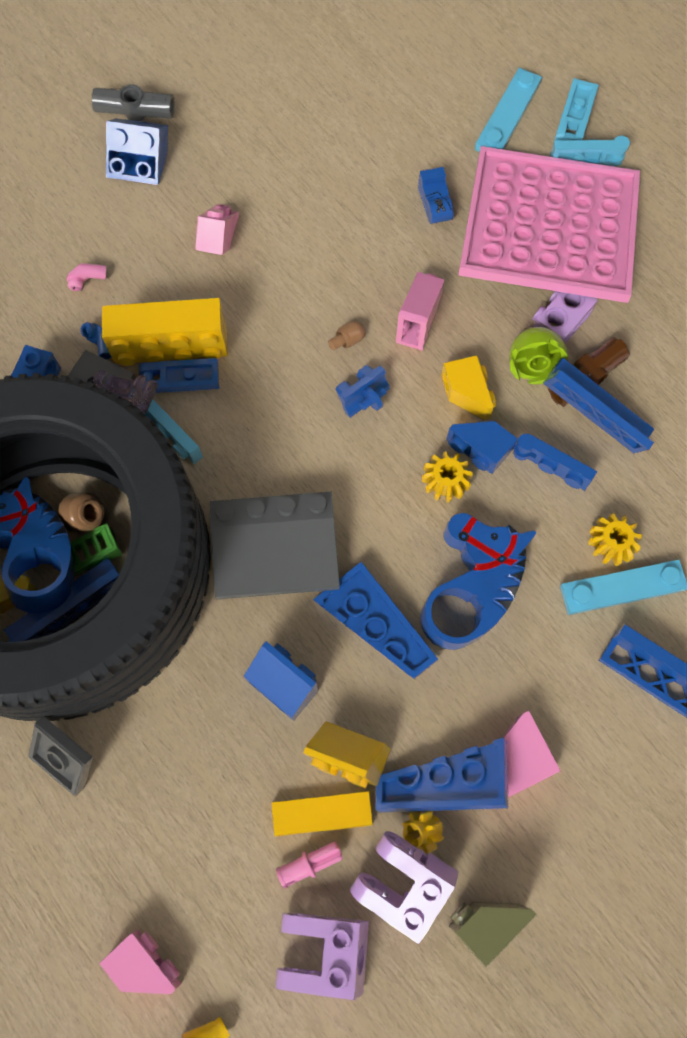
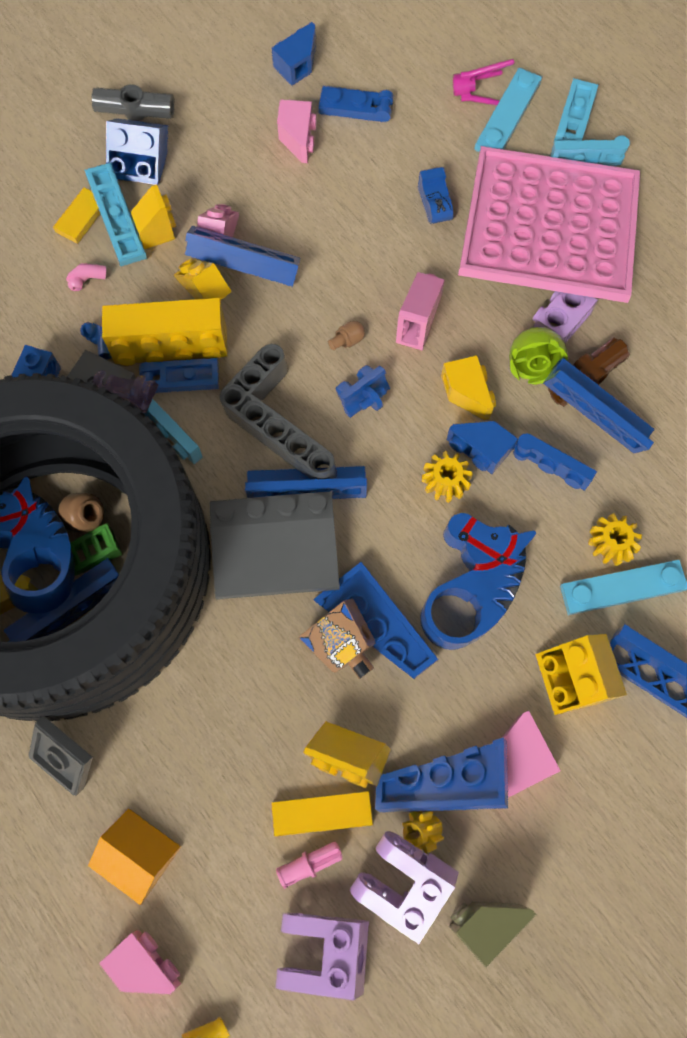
(78, 216): none -> yellow tile
(115, 214): none -> medium azure plate
(133, 855): none -> light orange slope
(154, 218): none -> yellow slope
(202, 279): none -> yellow slope
(241, 255): none -> fence
(263, 429): none -> dark grey beam
(281, 680): slope -> none
(295, 54): none -> blue slope
(295, 126): none -> bright pink slope
(341, 639): none -> torso
(349, 483): none -> blue fence
(356, 103): none -> blue plate
(465, 81): none -> dark pink plant
(580, 673): none -> yellow slope

